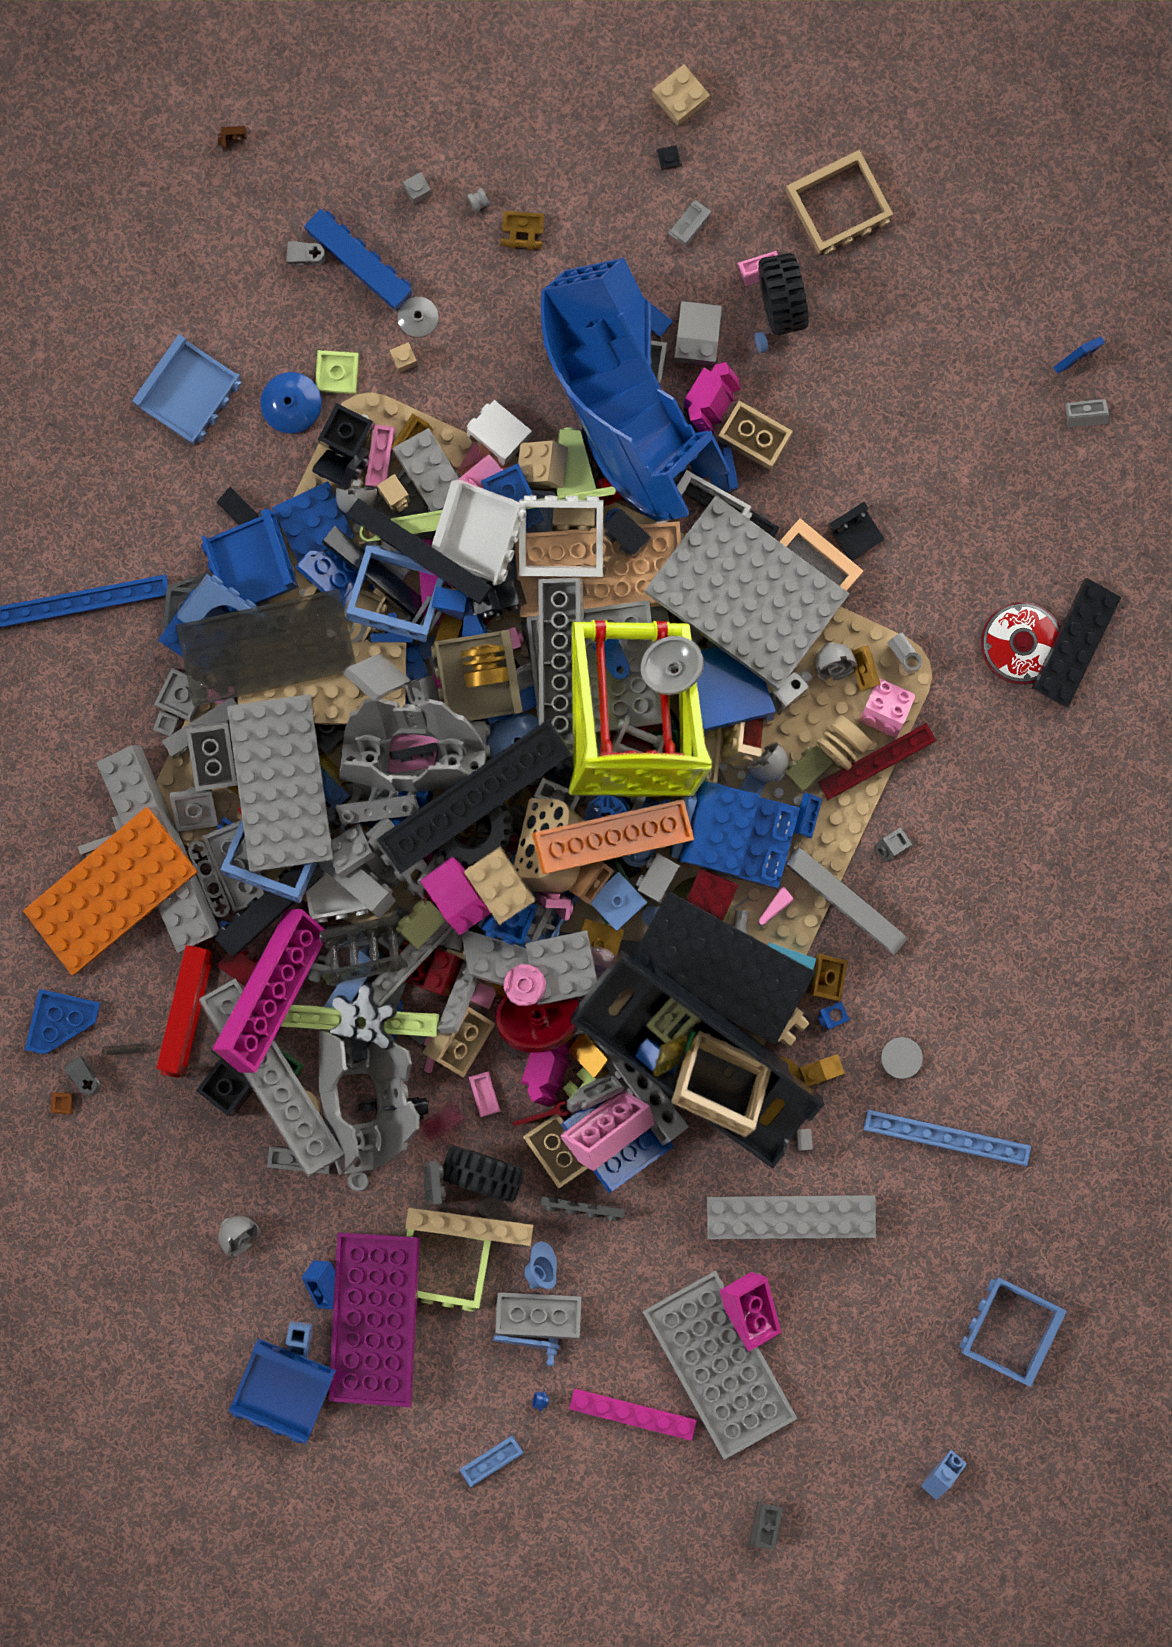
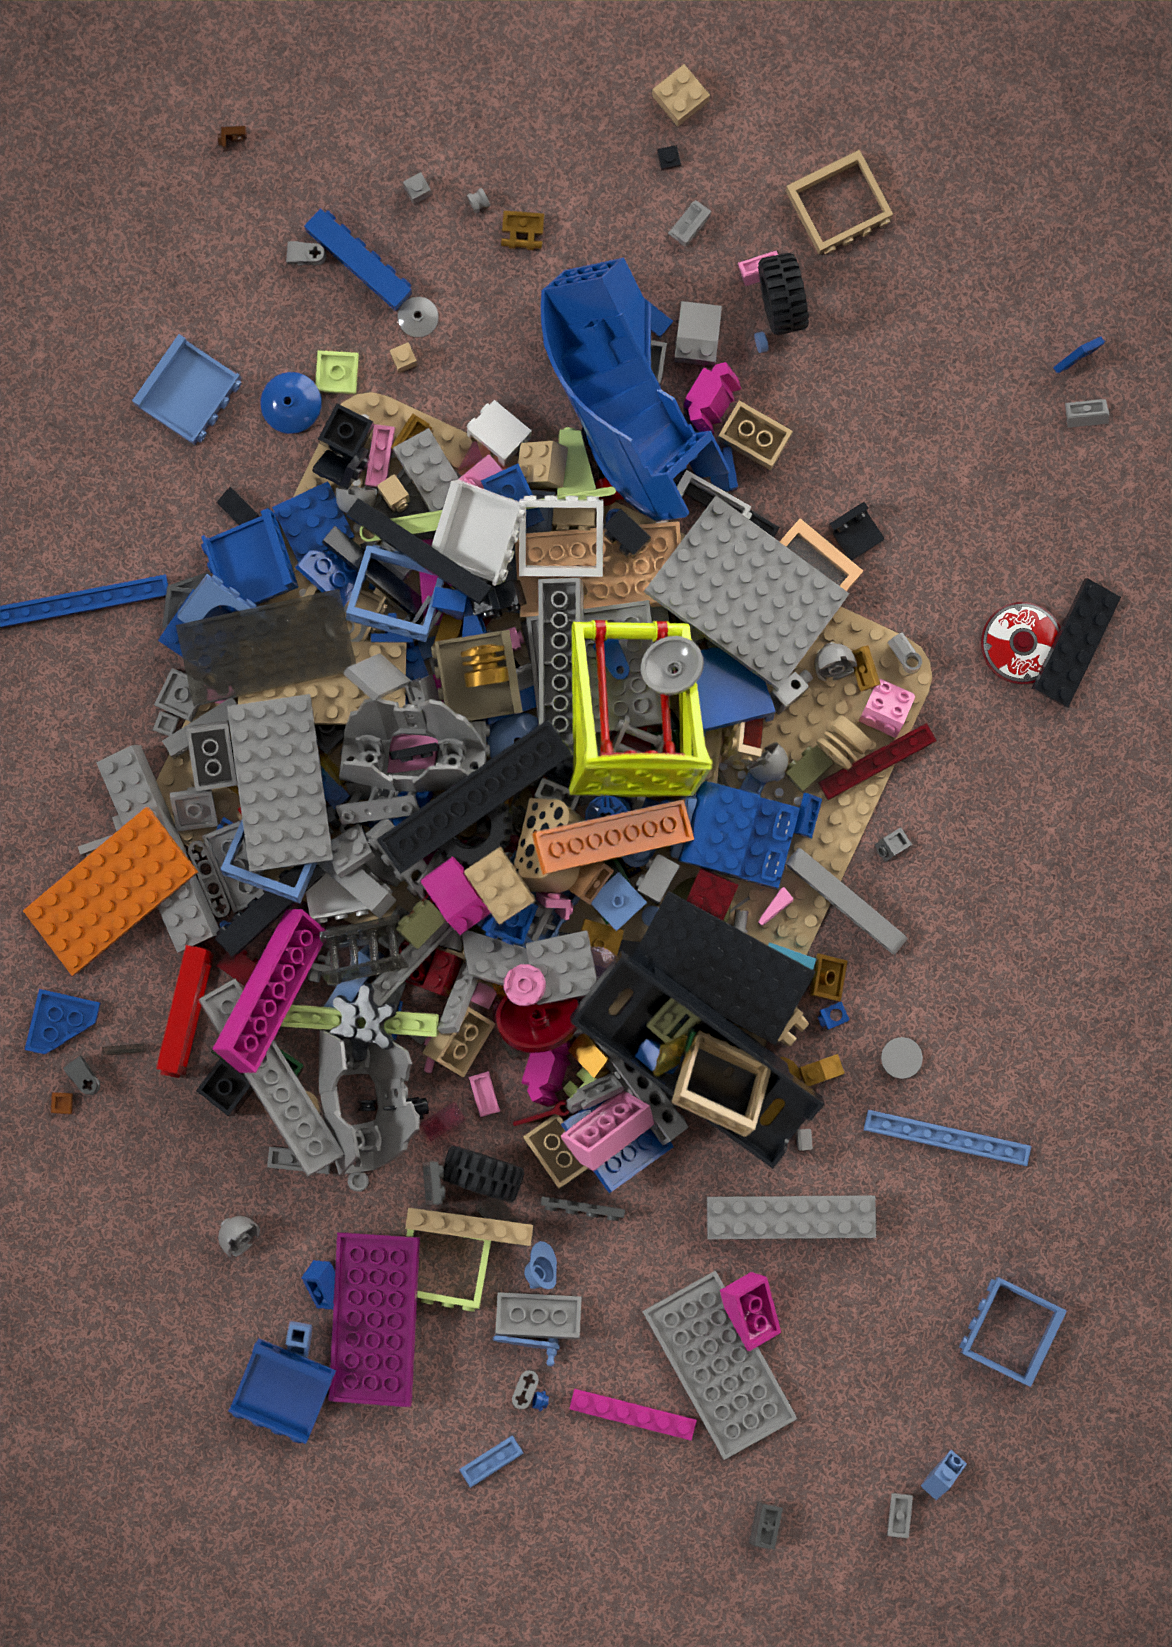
(520, 1387): none -> light grey beam
(899, 1515): none -> light grey plate

